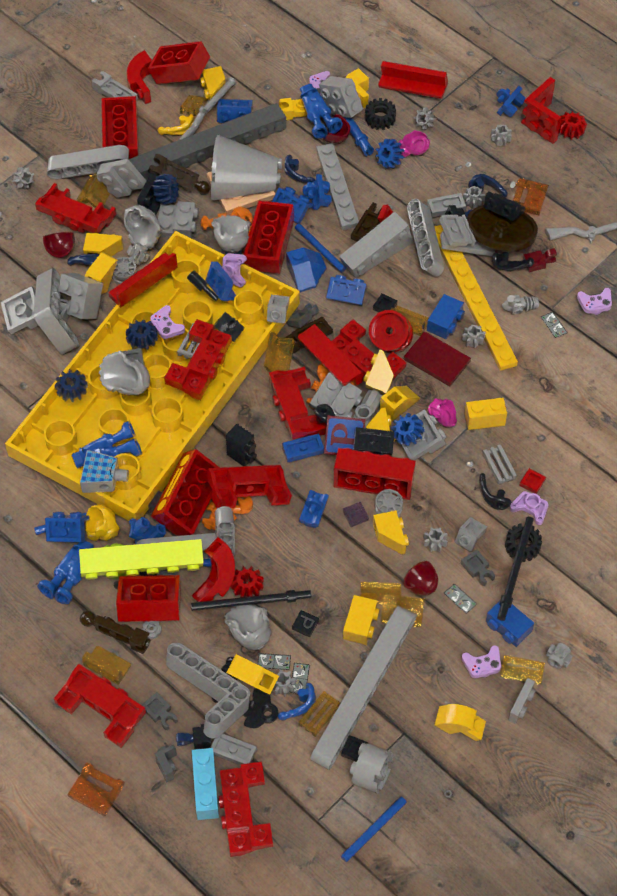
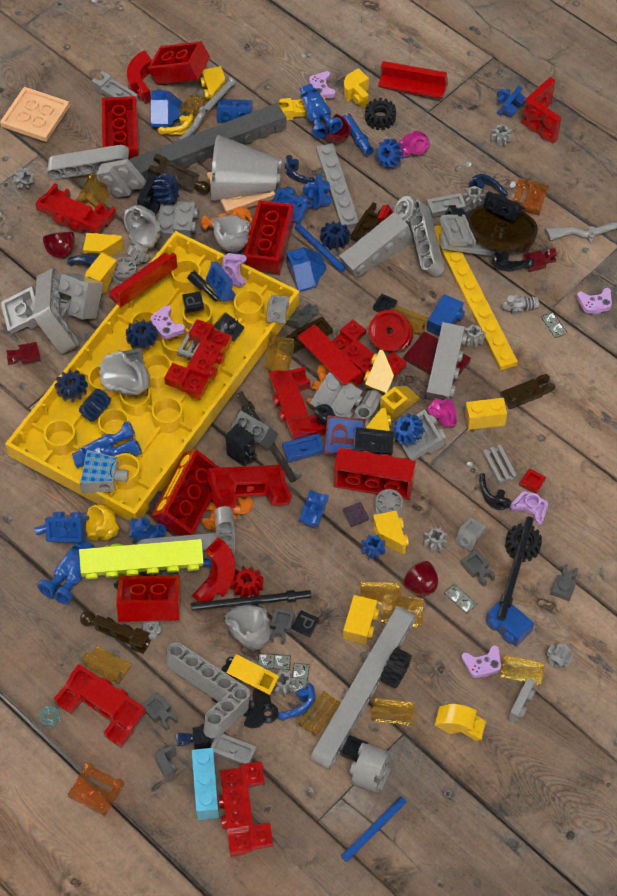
(27, 354): none -> dark red plate
(35, 114): none -> light nougat plate
(47, 710): none -> clear light blue plate
(94, 404): none -> dark blue gear
(164, 108): none -> blue slope
(193, 302): none -> black tile
(249, 409): none -> clear smoke bar
(262, 433): none -> dark grey brick
(281, 623): none -> dark grey plate
(335, 235): none -> dark blue gear
(341, 96): light grey brick -> none
(346, 290): blue bracket -> none
(373, 547): none -> blue gear
(393, 711): none -> clear yellow panel
(395, 668): none -> black tyre
(402, 204): none -> light grey gear
(428, 119): light grey gear -> none
(446, 361): none -> light grey wedge
(527, 391): none -> dark brown hinge
(564, 584): none -> dark grey plate
(572, 125): red gear -> none

